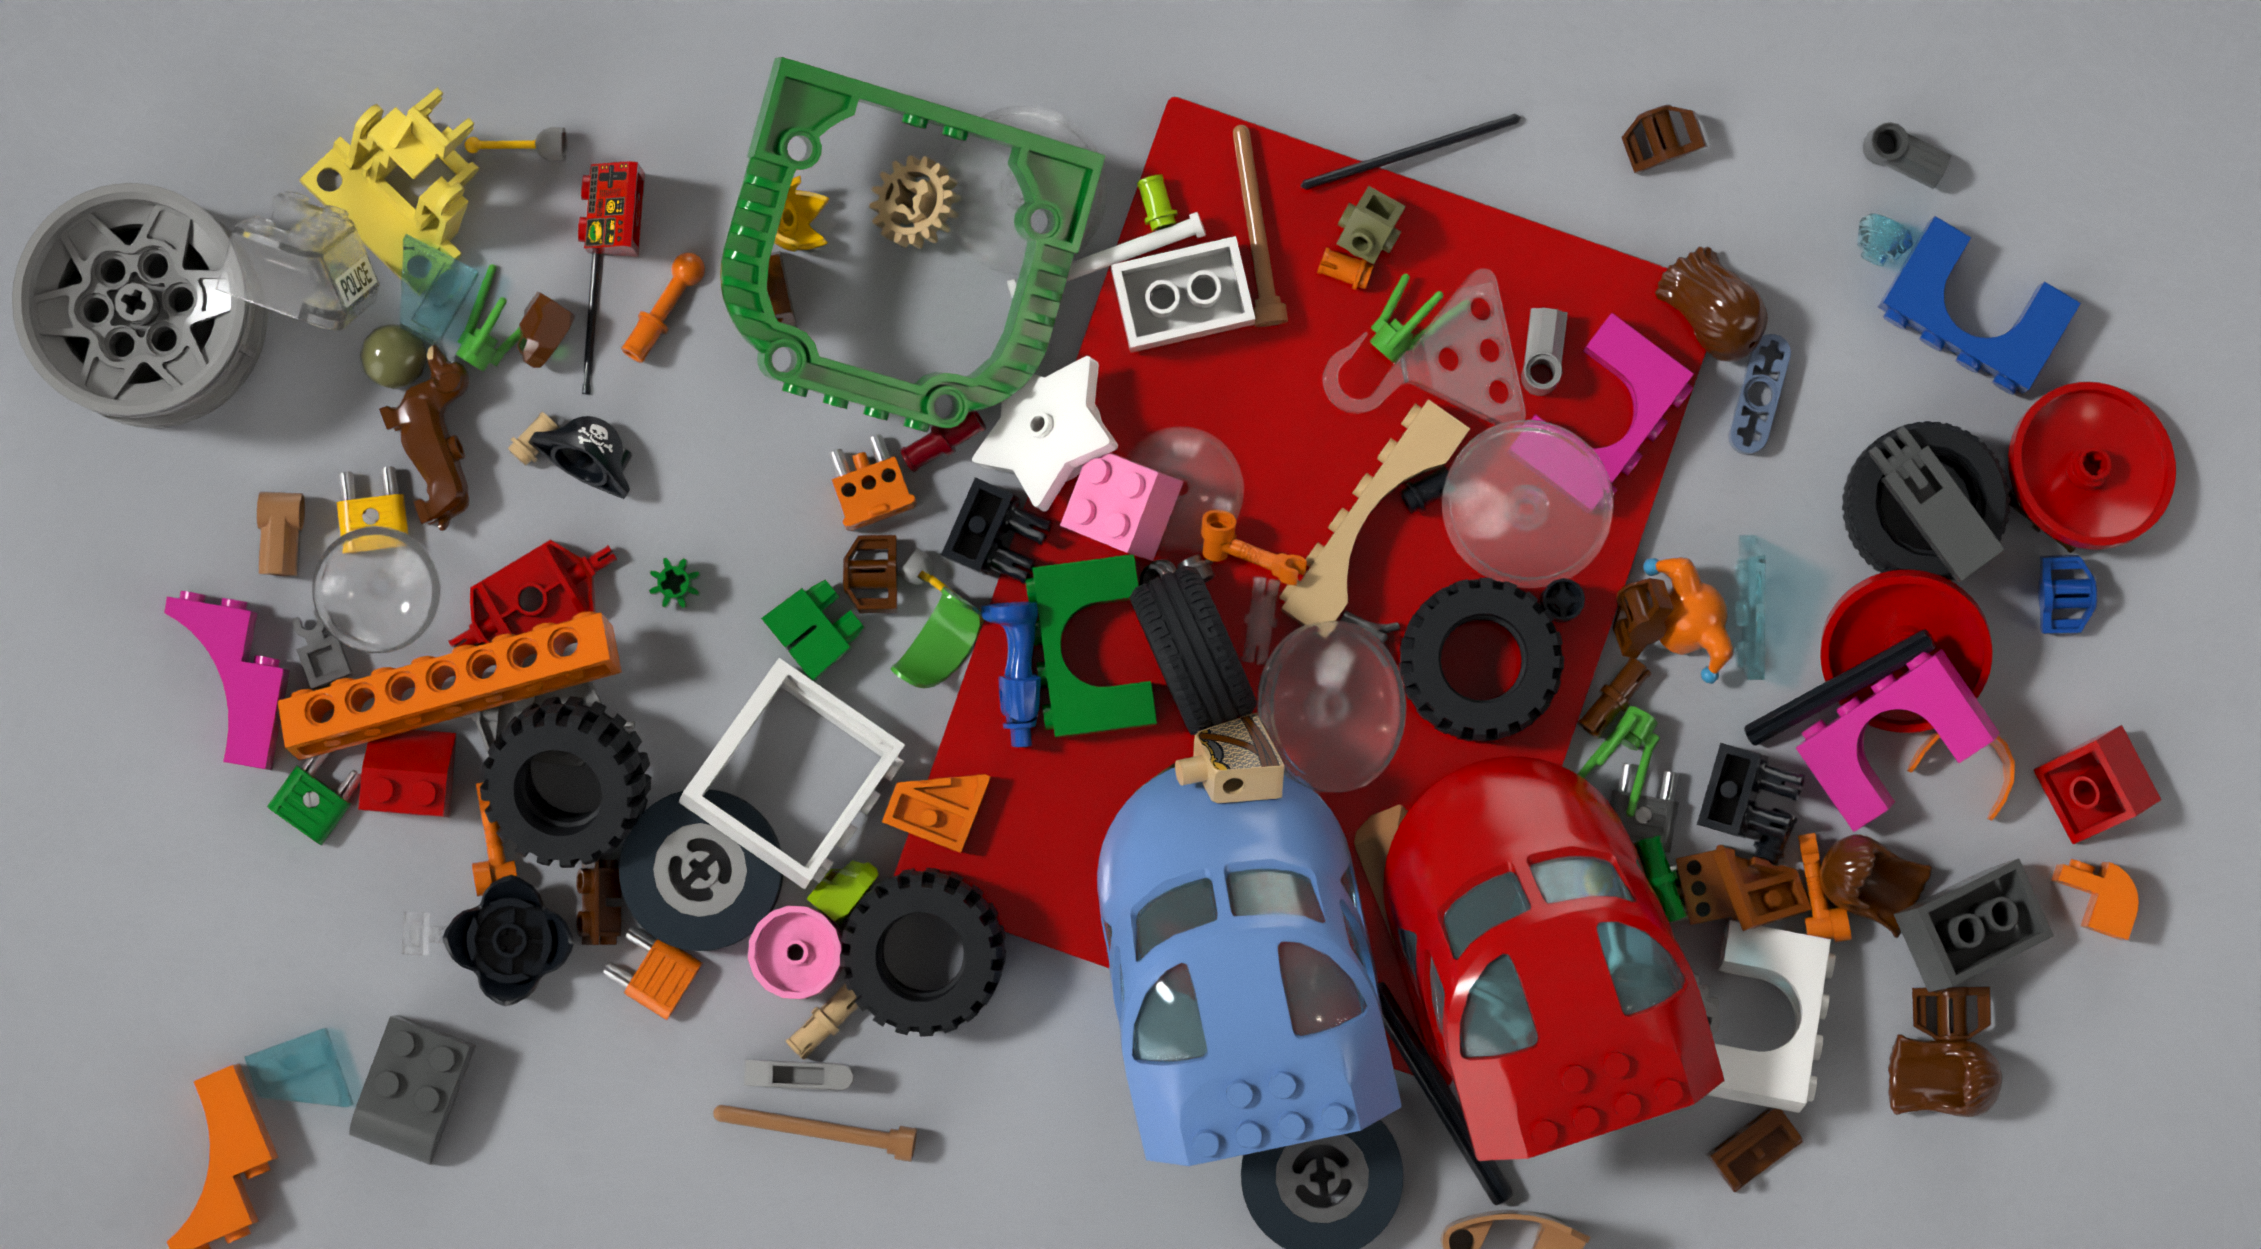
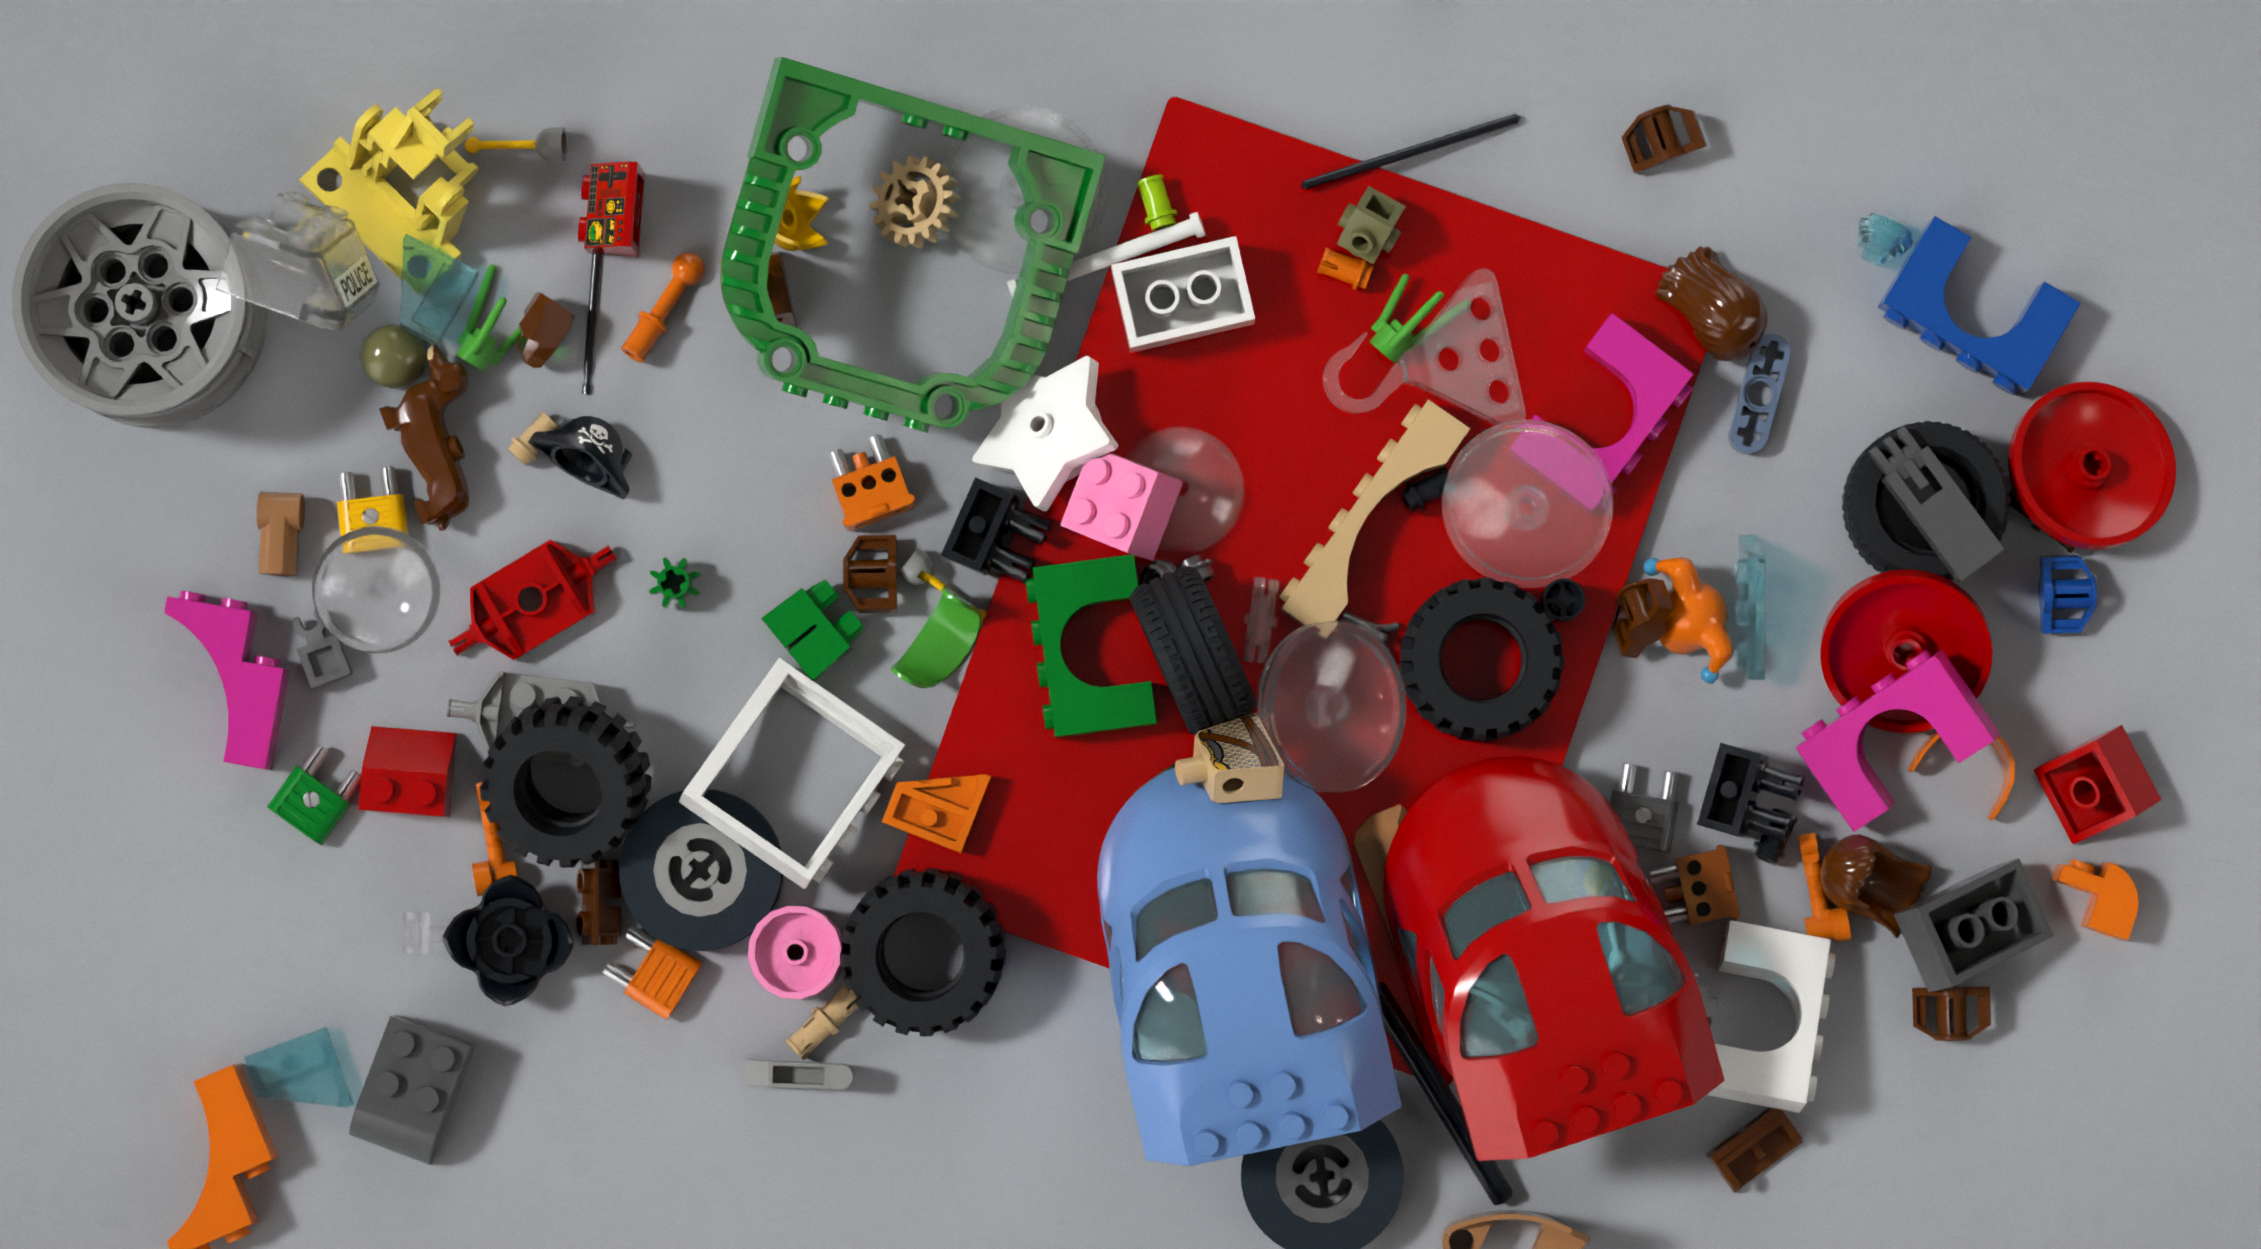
(593, 659): orange brick -> none
(843, 889): lime rock -> none
(897, 1142): medium nougat piece -> none
(941, 441): dark red pin -> none
(1019, 686): blue piece -> none
(1220, 540): orange brick -> none
(1268, 309): medium nougat piece -> none
(1544, 347): light grey piece -> none
(1614, 697): reddish brown pin -> none
(1632, 731): bright green plant -> none
(1660, 876): green pin -> none
(1761, 890): dark orange wing -> none
(1839, 687): black axle -> none
(1910, 155): dark grey piece -> none
(1942, 1077): reddish brown piece -> none

